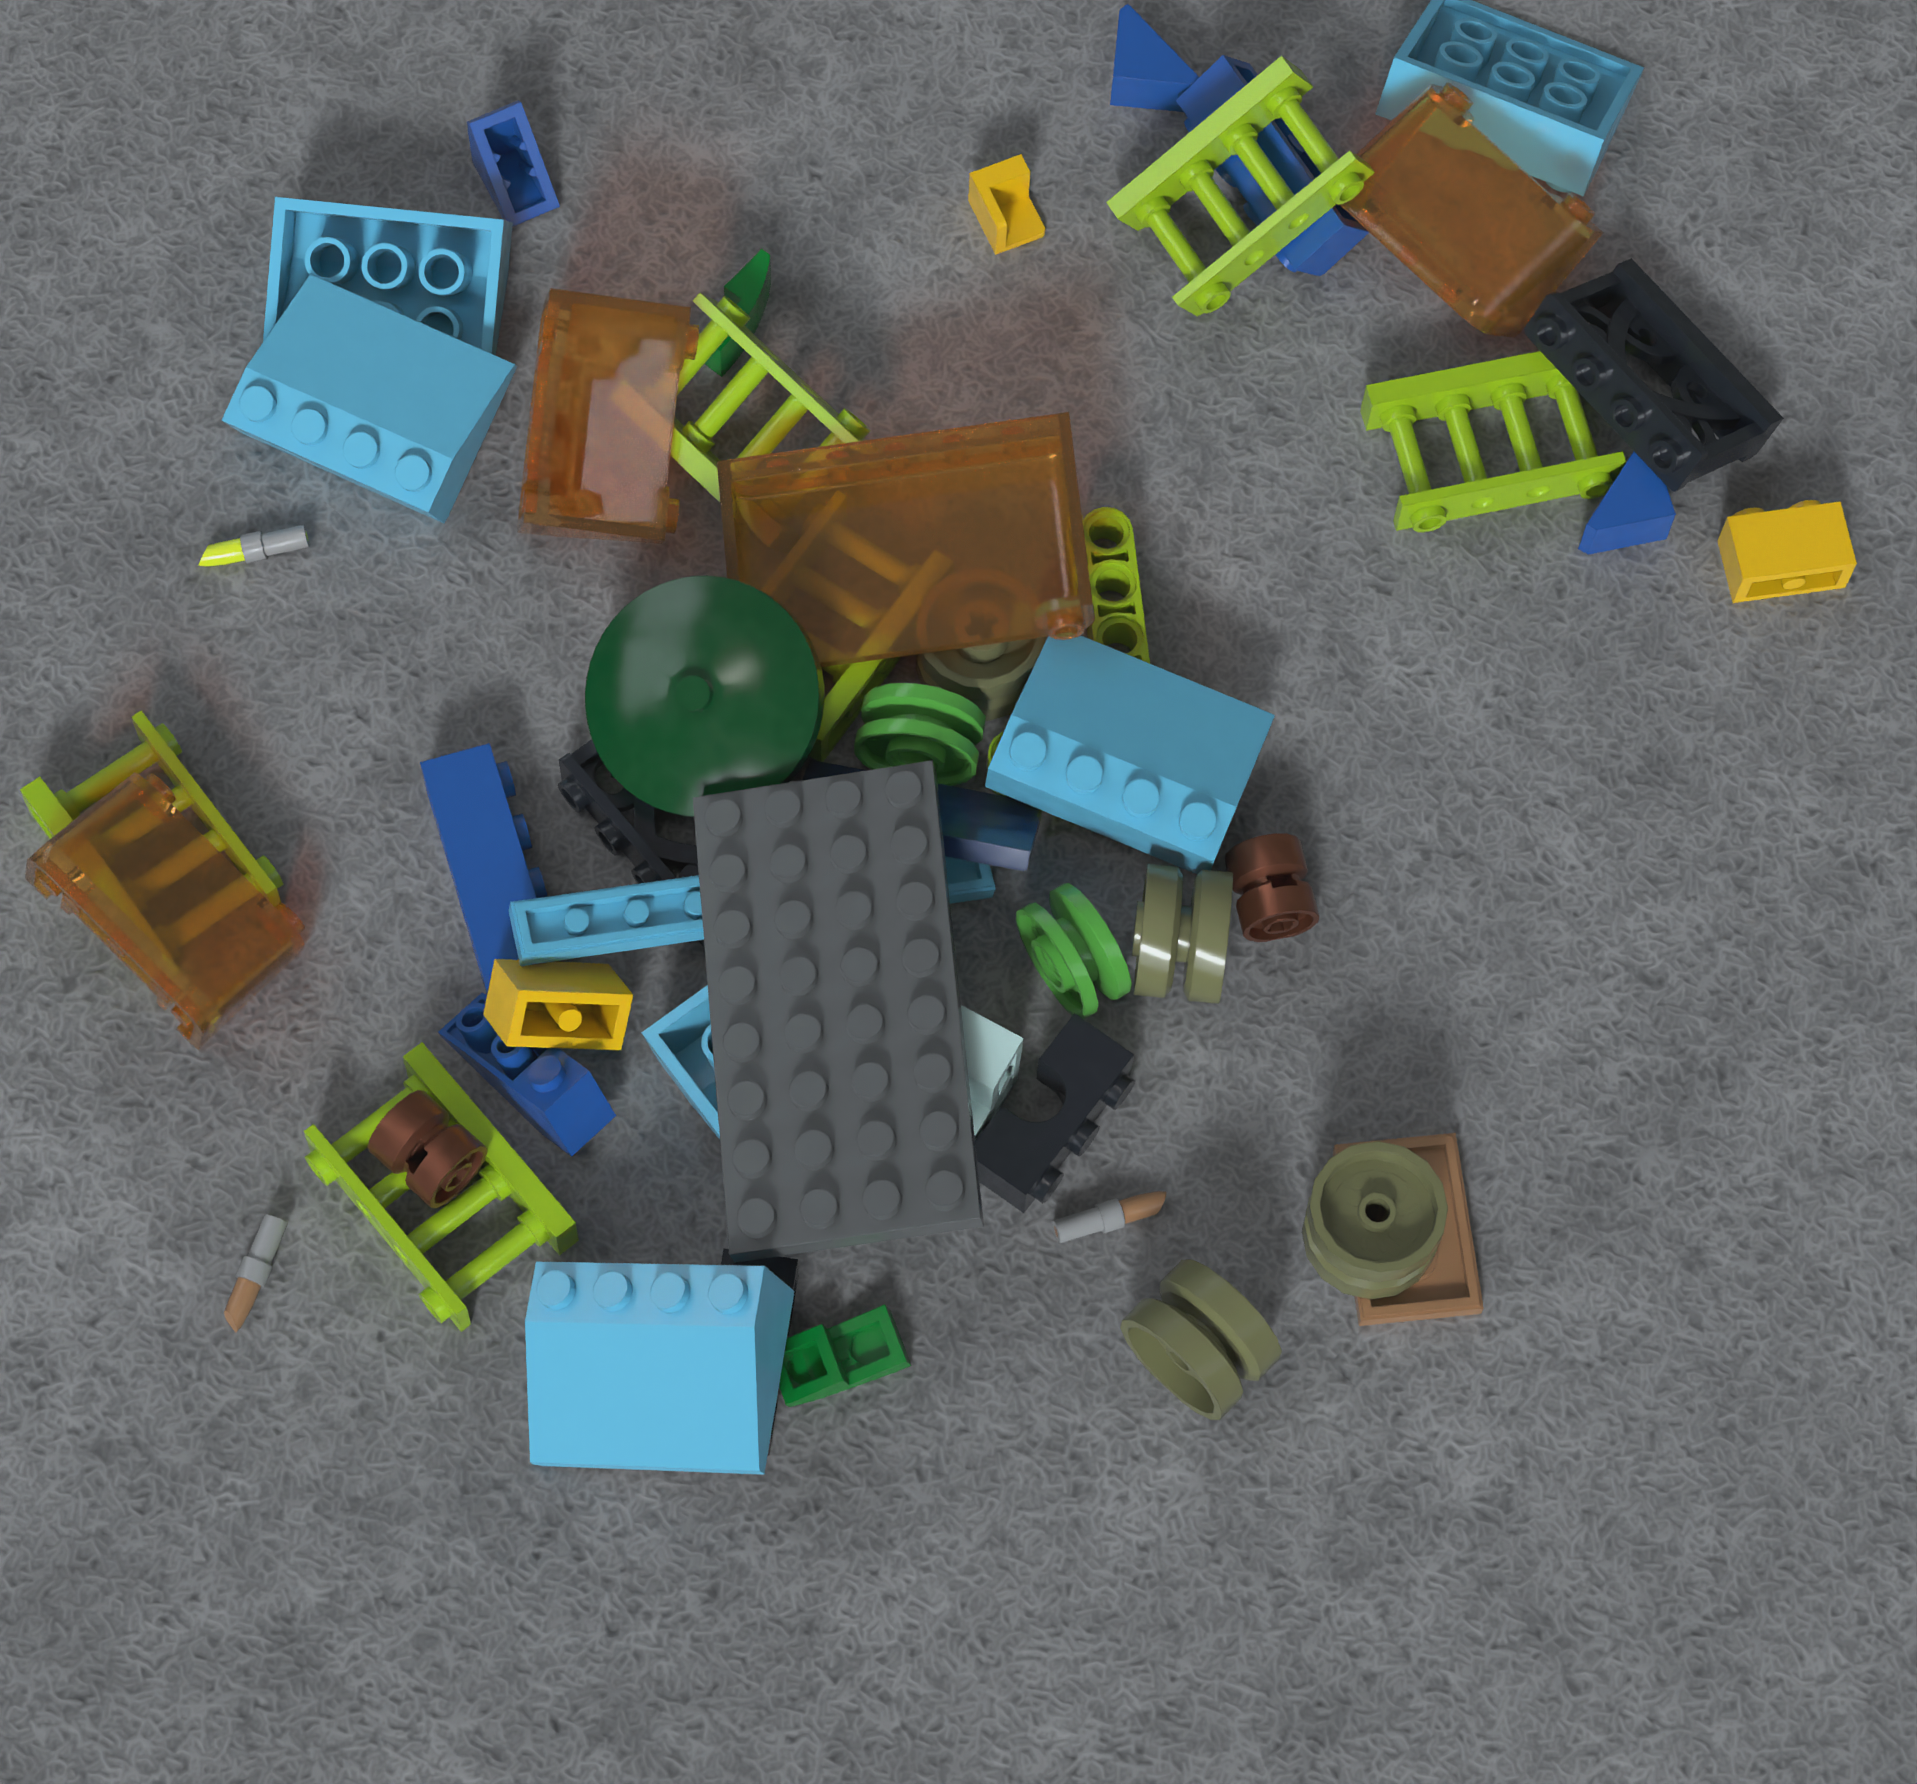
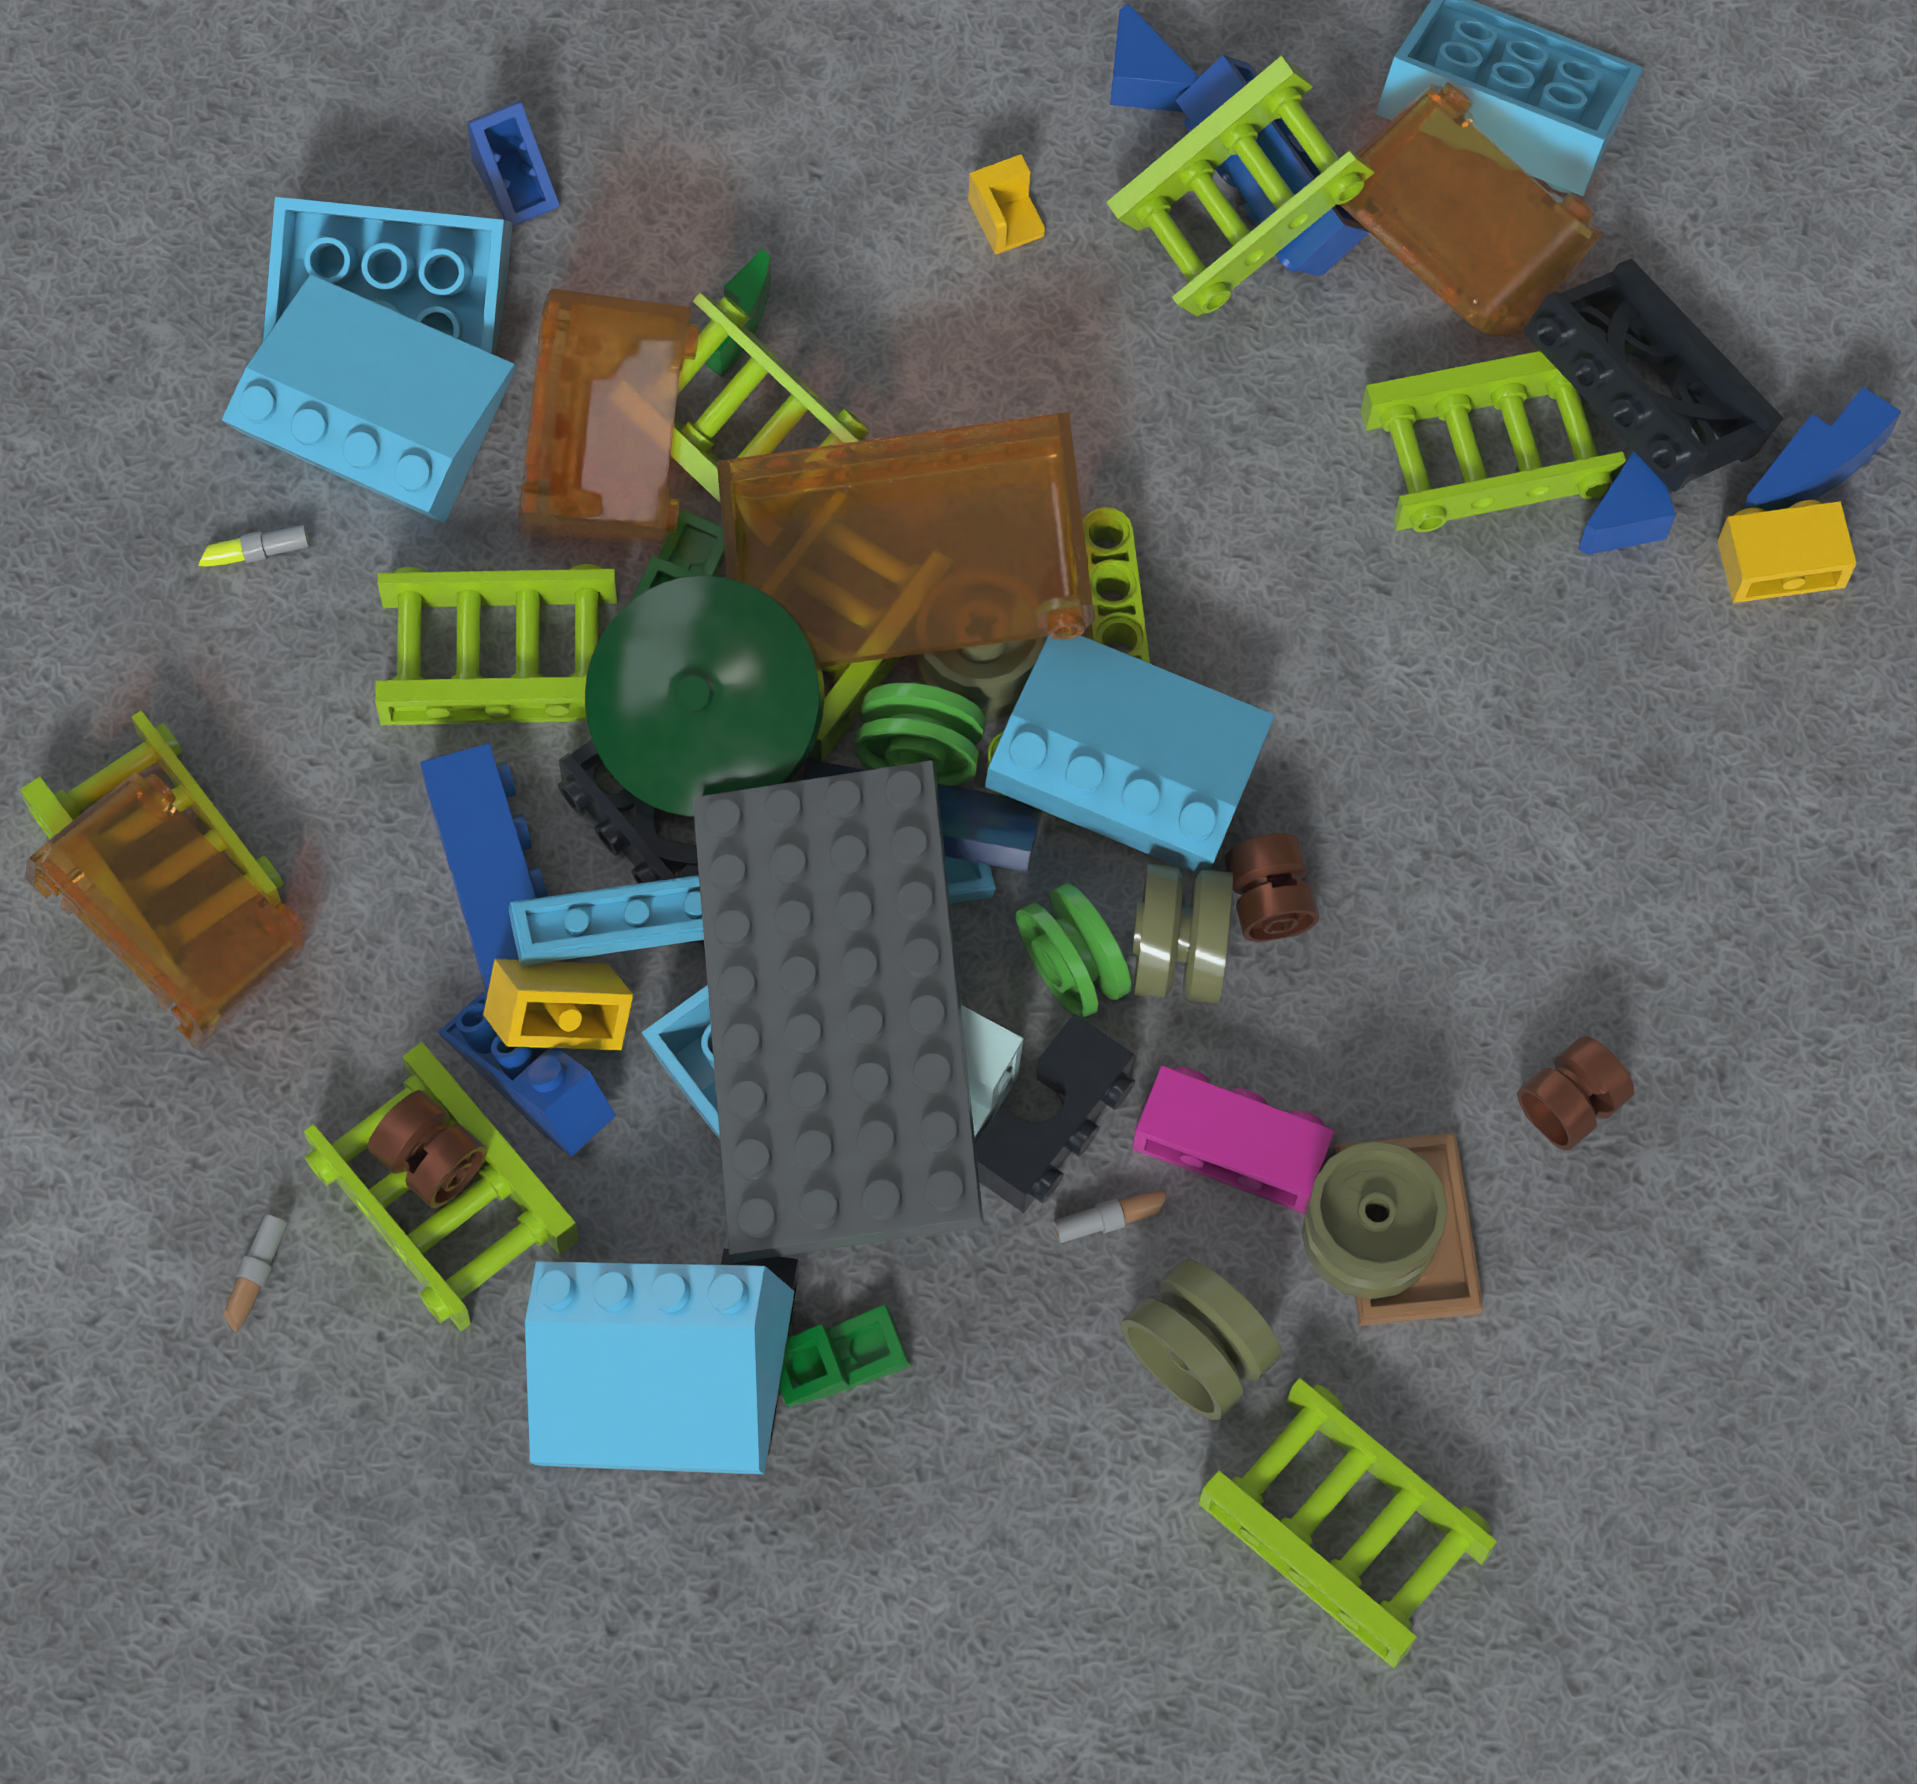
(468, 695): none -> lime fence
(691, 551): none -> green slope
(1233, 1137): none -> dark pink brick
(1336, 1584): none -> lime fence
(1584, 1086): none -> copper wheel
(1825, 454): none -> blue slope

